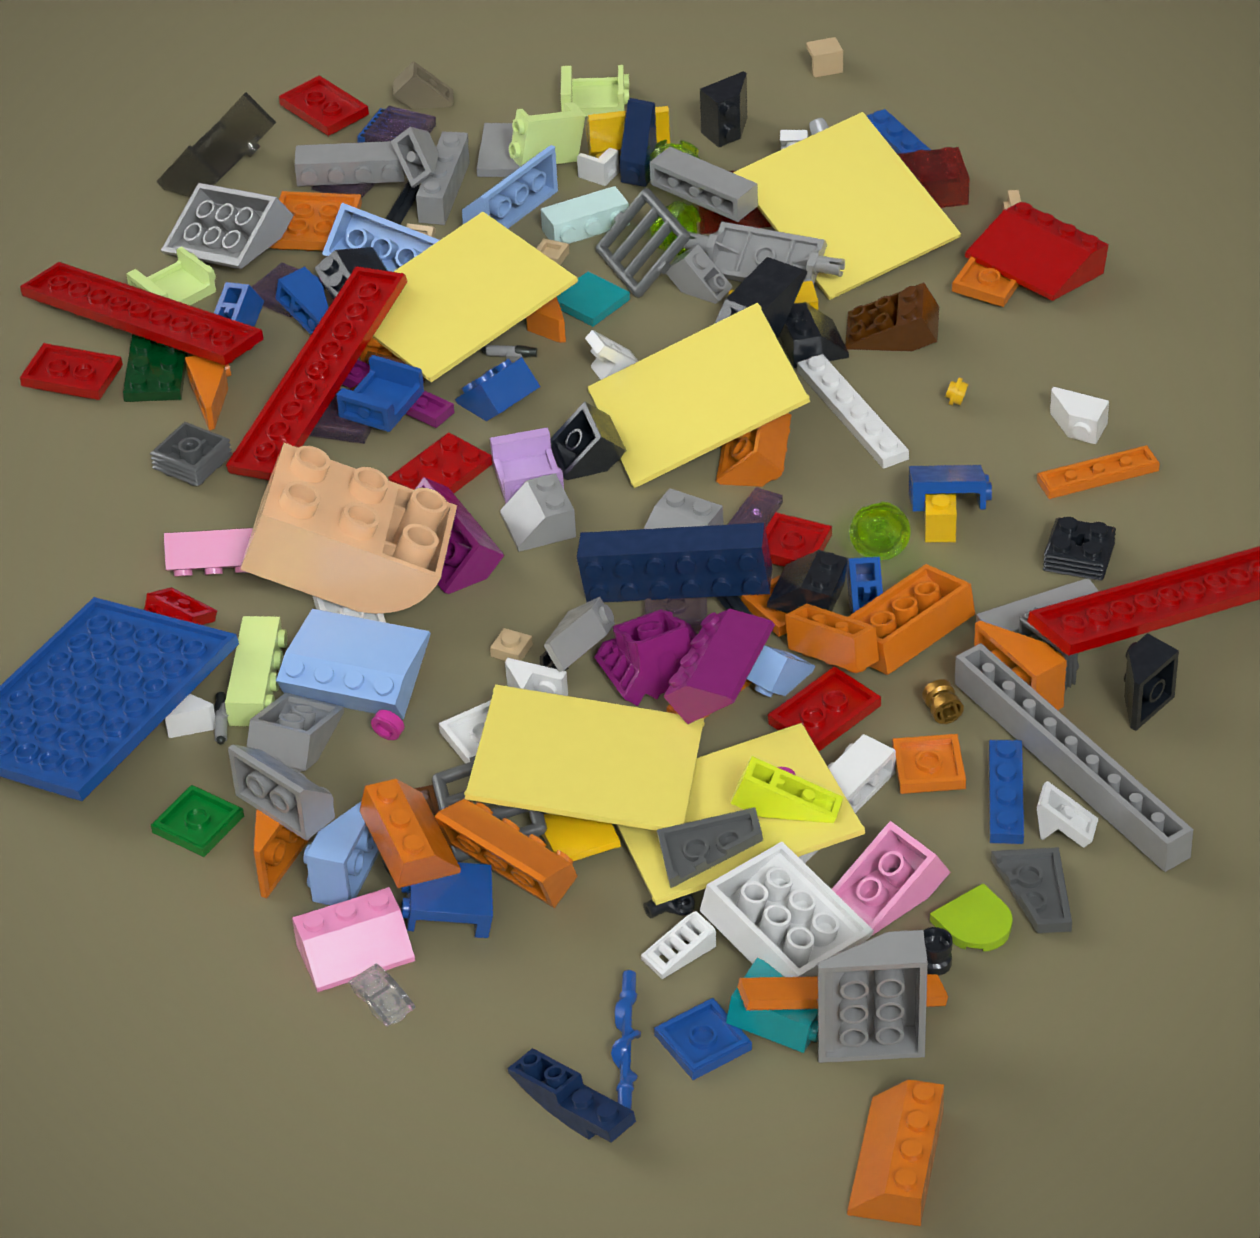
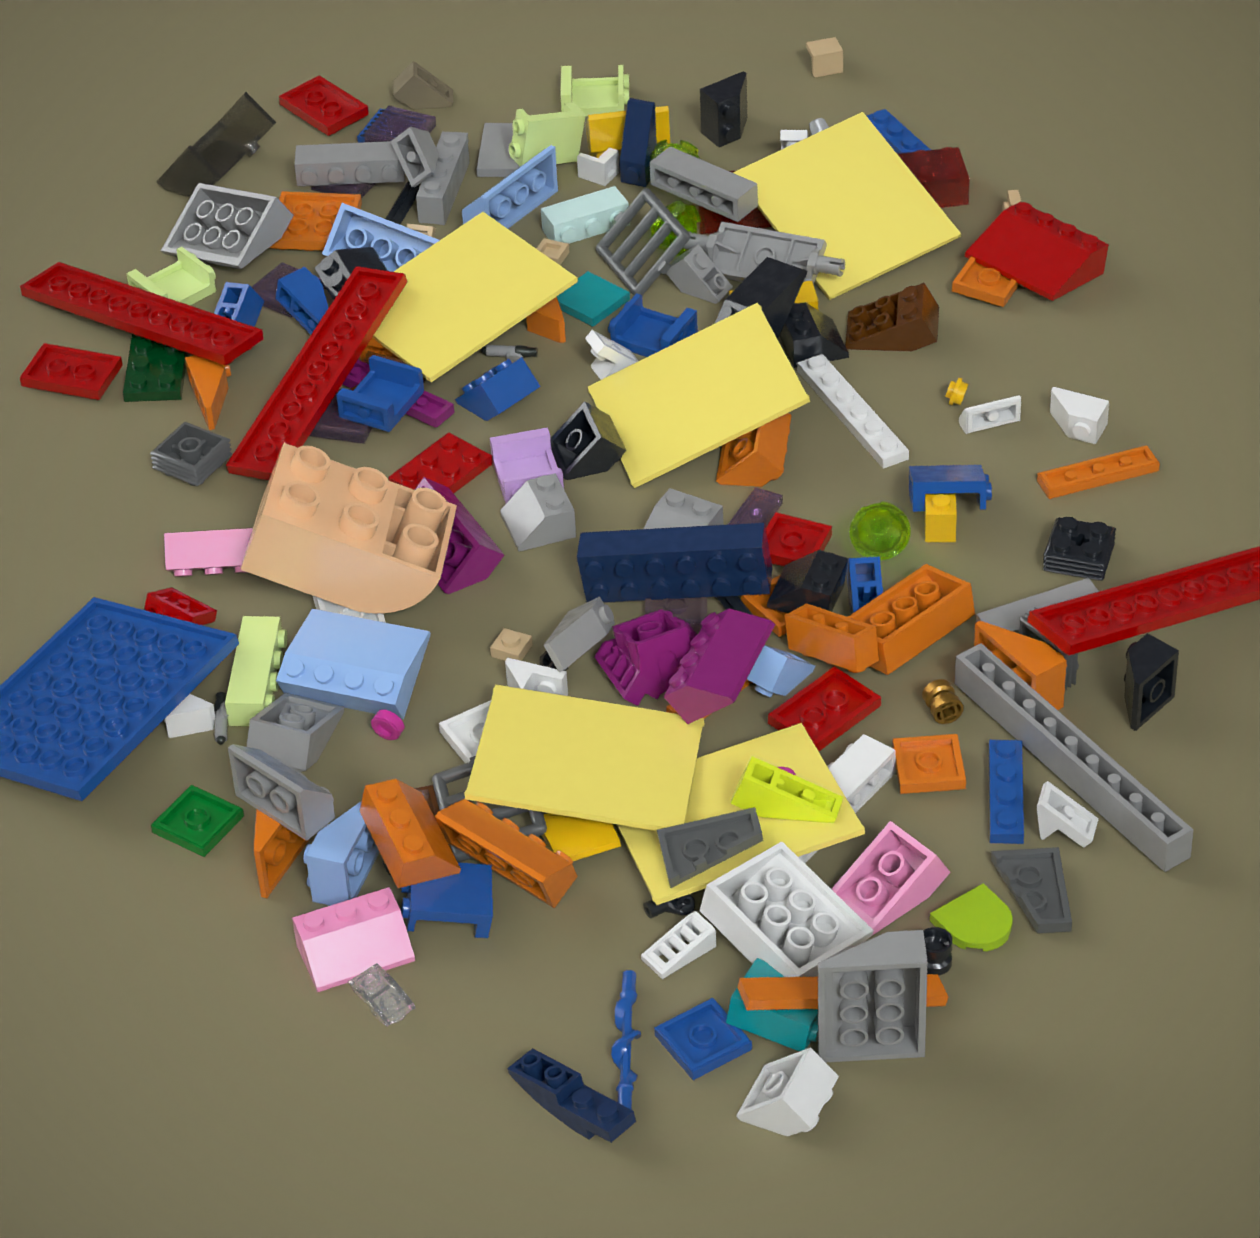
(648, 330): none -> blue panel
(789, 1094): none -> white slope
(898, 1153): orange slope -> none
(990, 414): none -> white slope

